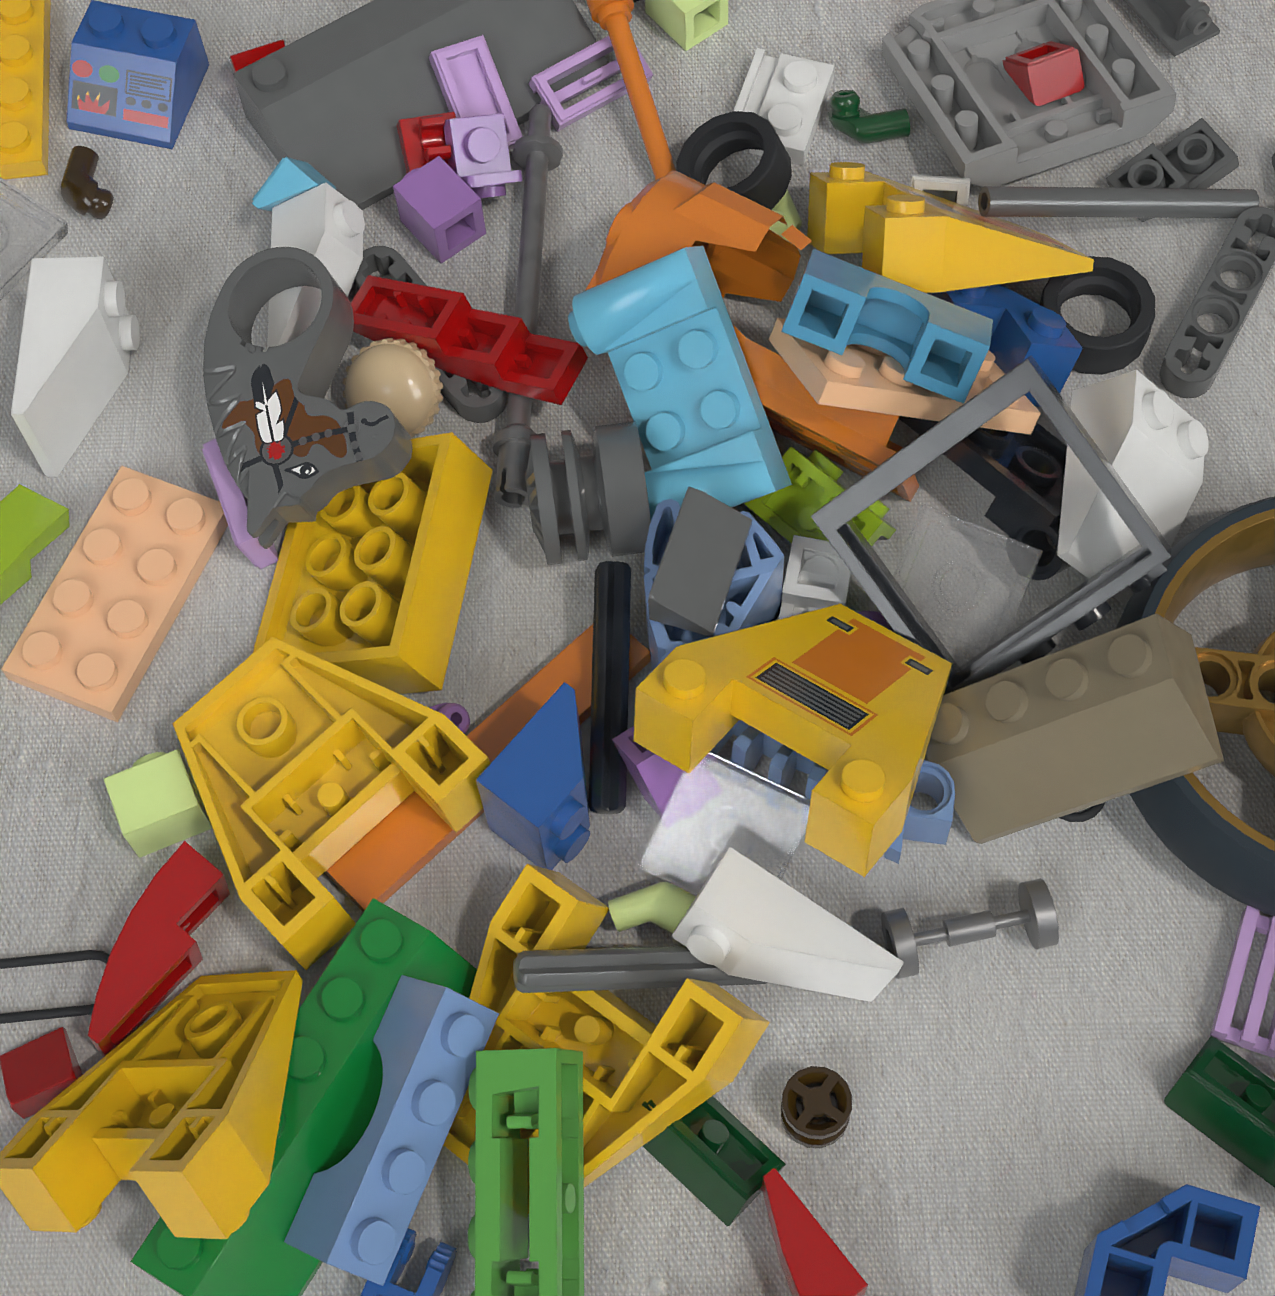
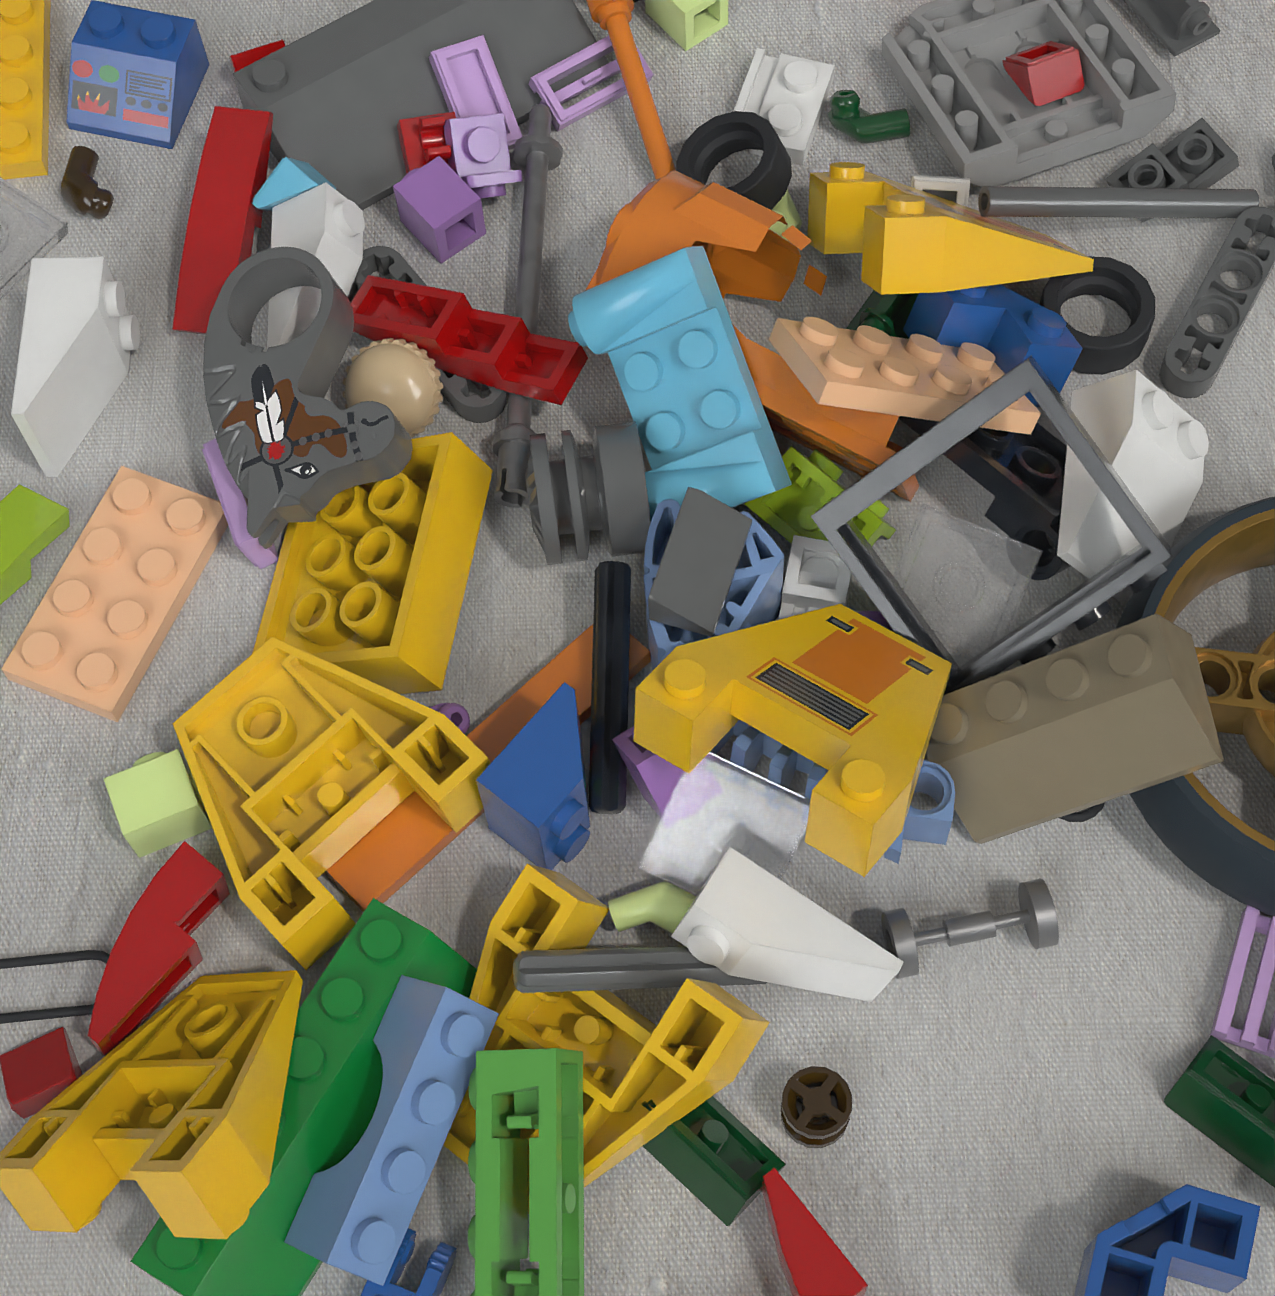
(222, 211): none -> red slope
(928, 336): dark azure arch -> none

